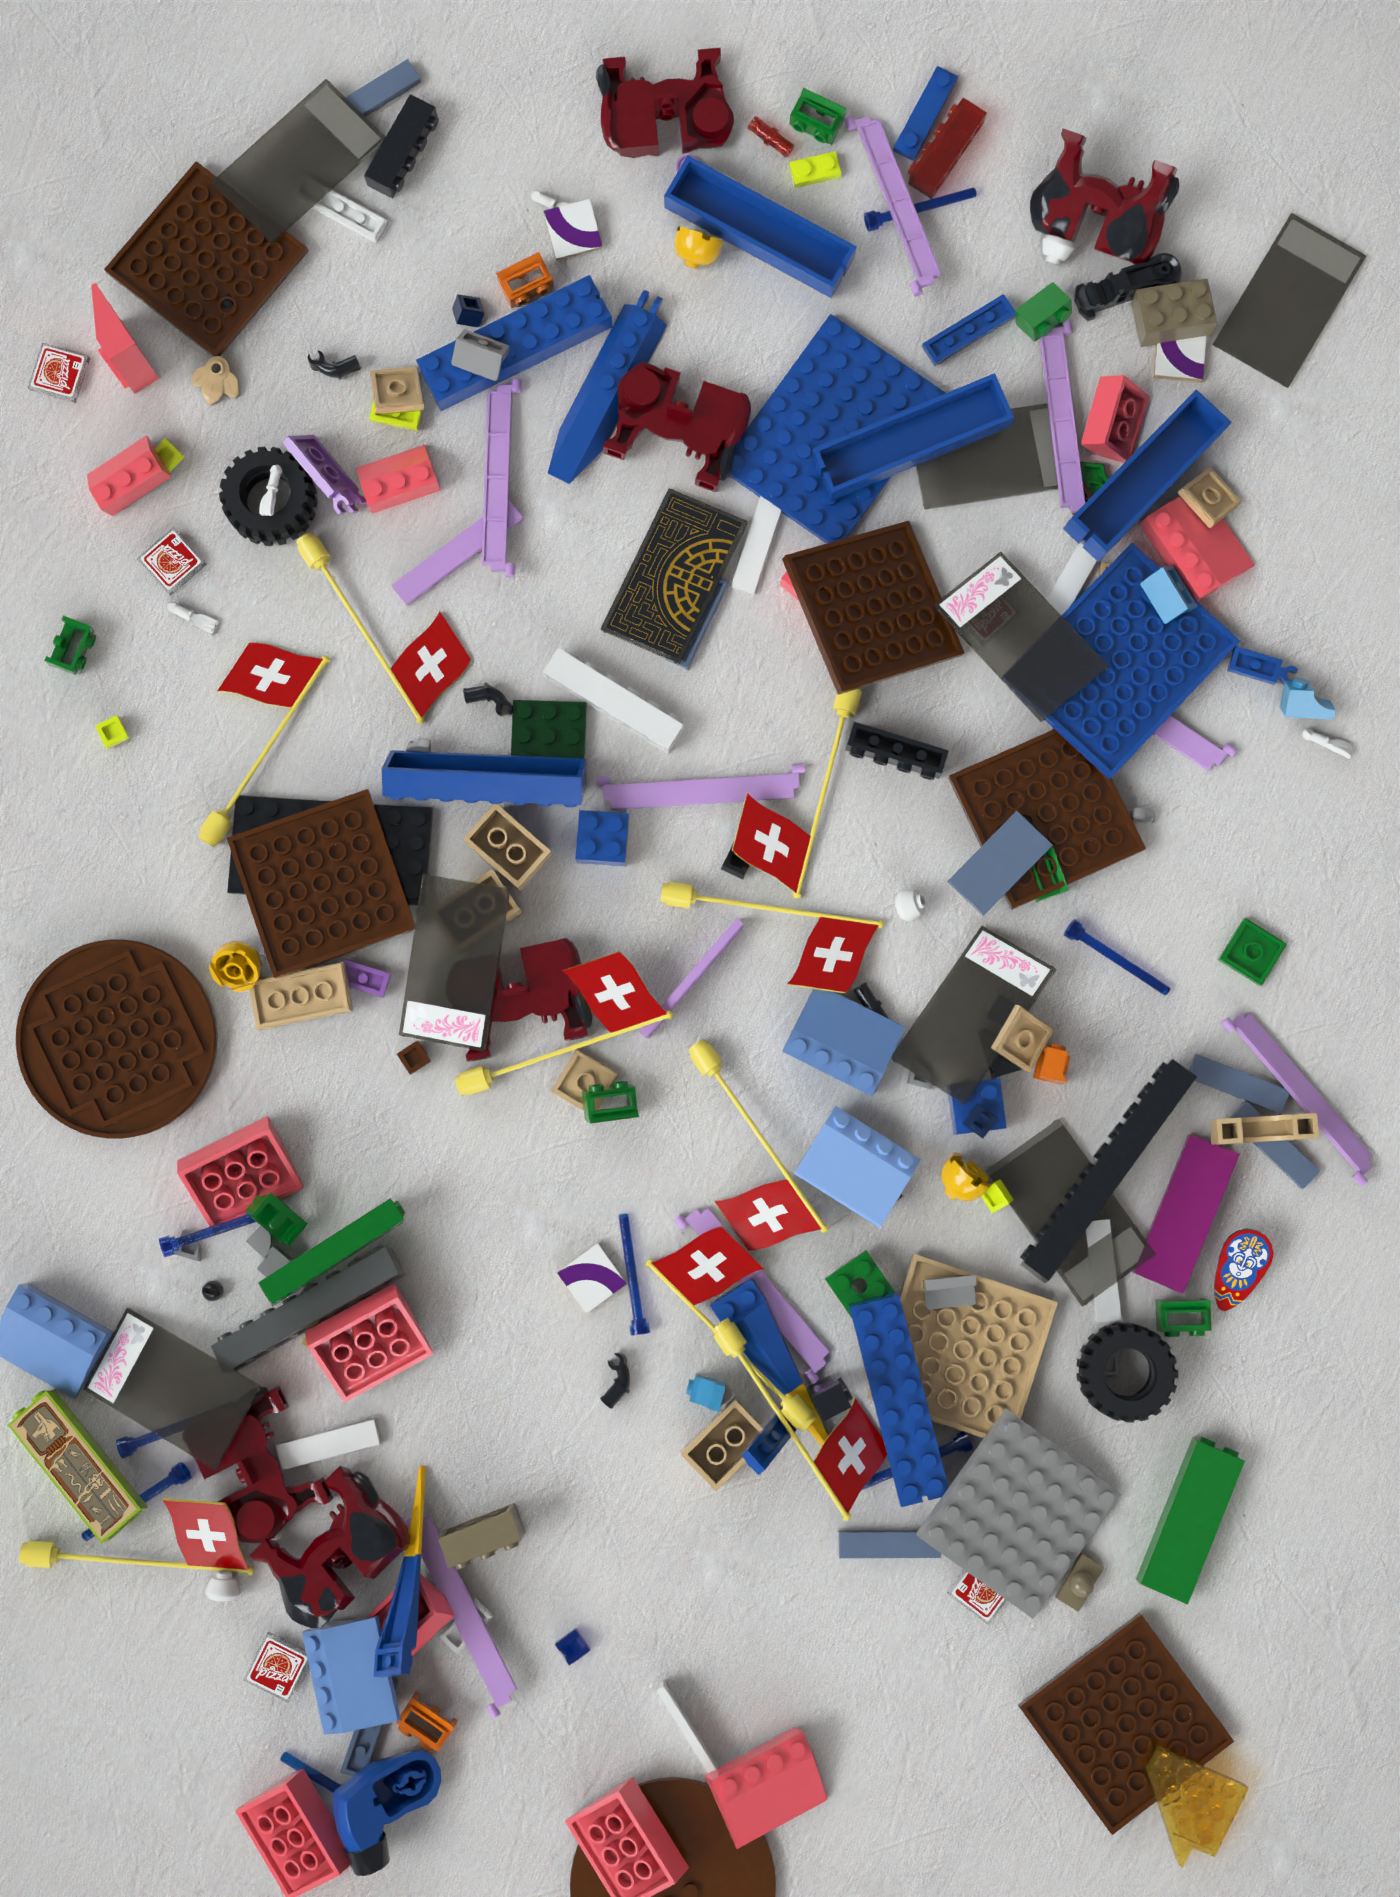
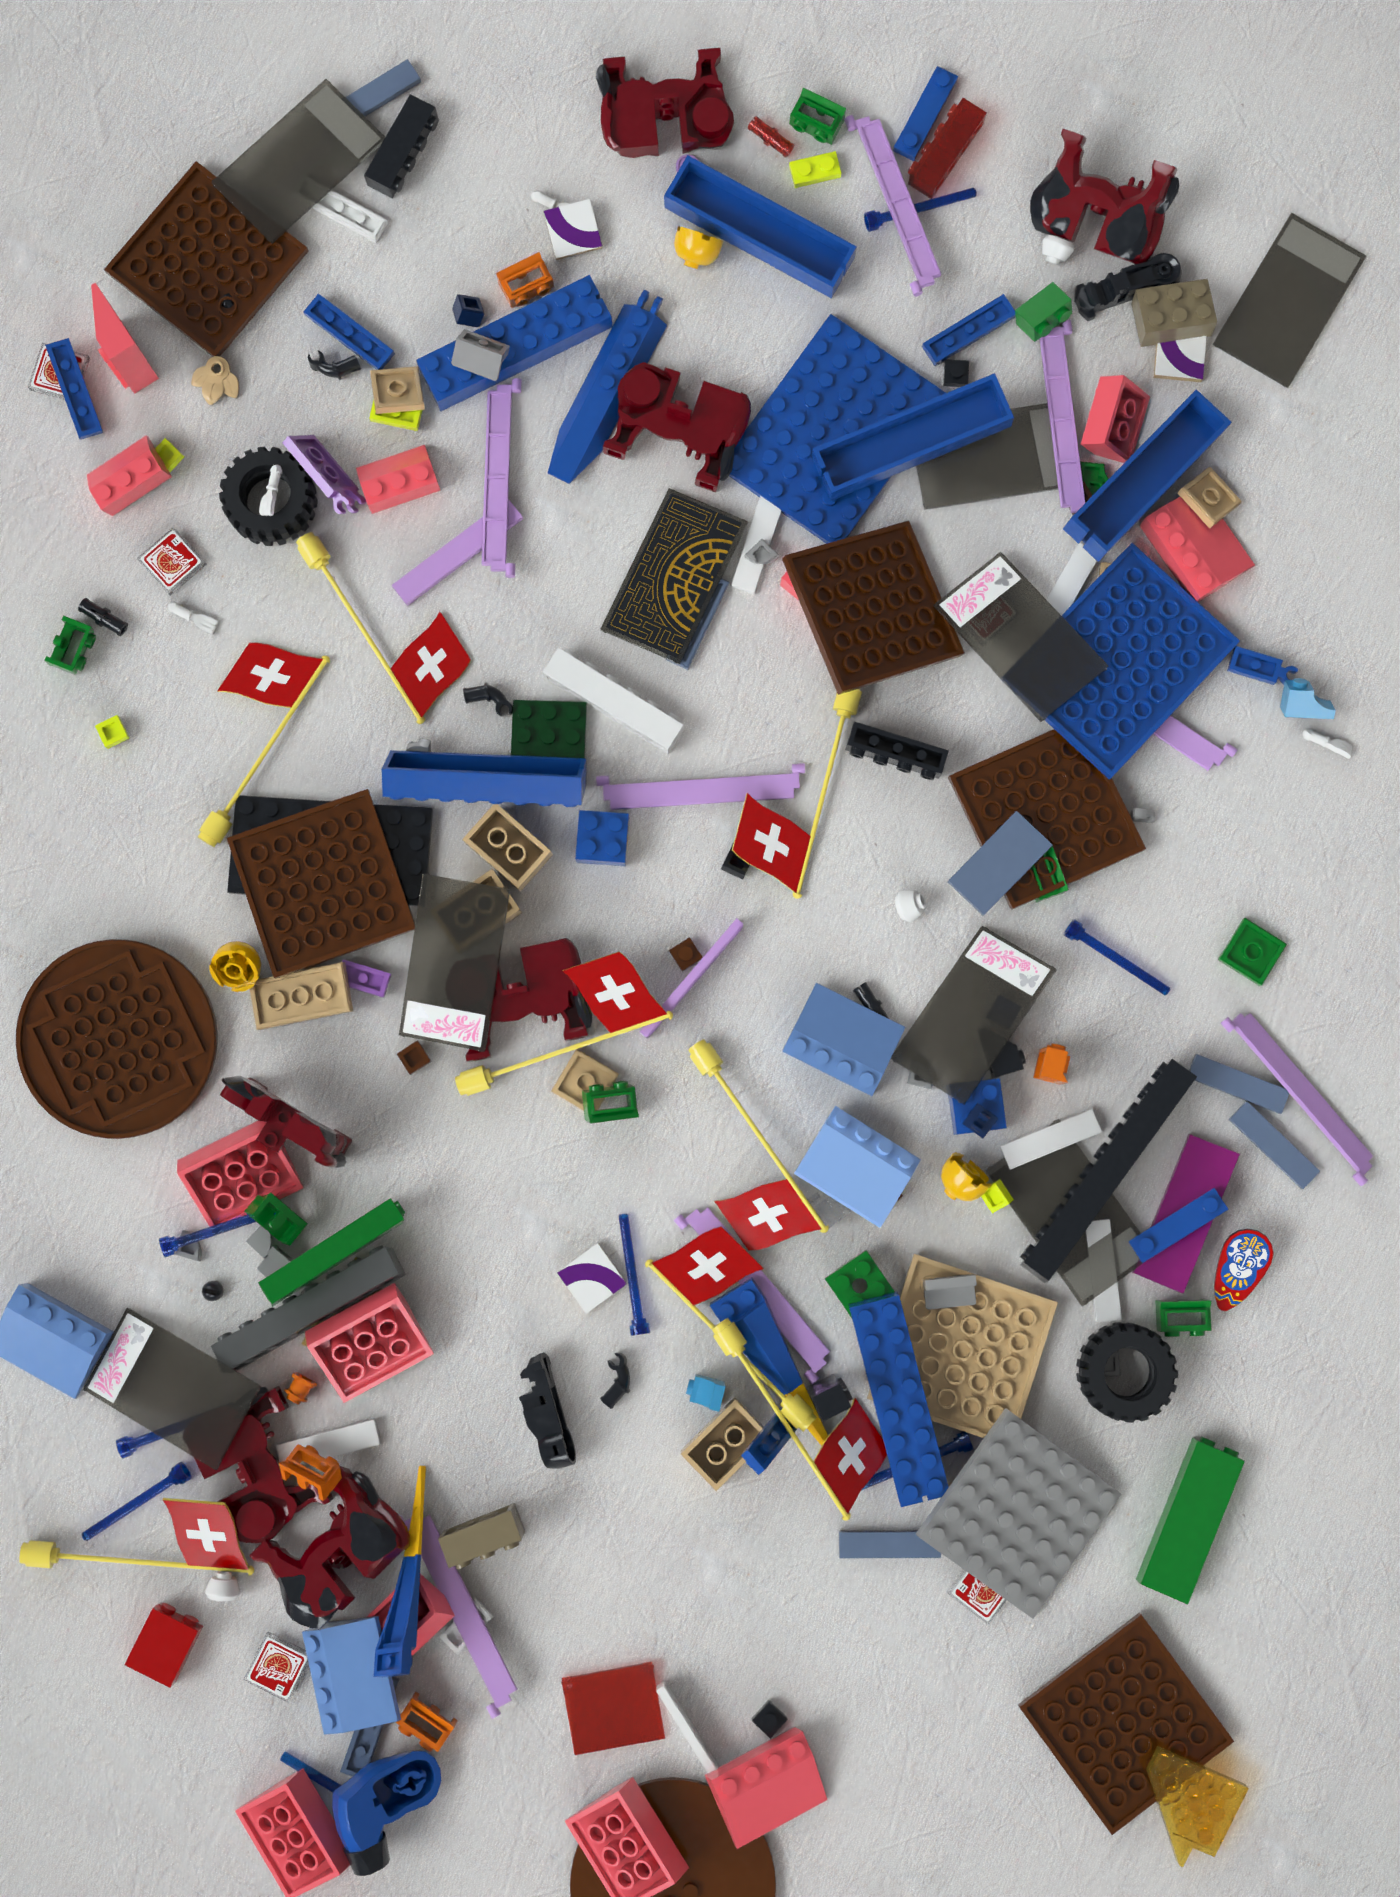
(74, 388): none -> blue plate
(77, 1465): brick -> none
(90, 609): none -> black pin
(164, 1644): none -> red brick
(286, 1122): none -> dark red animal
(299, 1388): none -> orange brick
(306, 1476): none -> orange window
(349, 332): none -> blue plate
(547, 1418): none -> black piece
(572, 1646): clear blue tile -> none
(613, 1708): none -> clear red piece
(685, 954): none -> reddish brown plate
(762, 553): none -> light grey tile
(769, 1719): none -> black plate
(831, 951): red flag -> none
(956, 373): none -> black plate
(1022, 1038): tan tile -> none
(1050, 1139): none -> white tile
(1079, 1582): dark tan tile -> none
(1168, 594): panel -> none
(1178, 1225): none -> blue plate
(1264, 1128): tan arch -> none

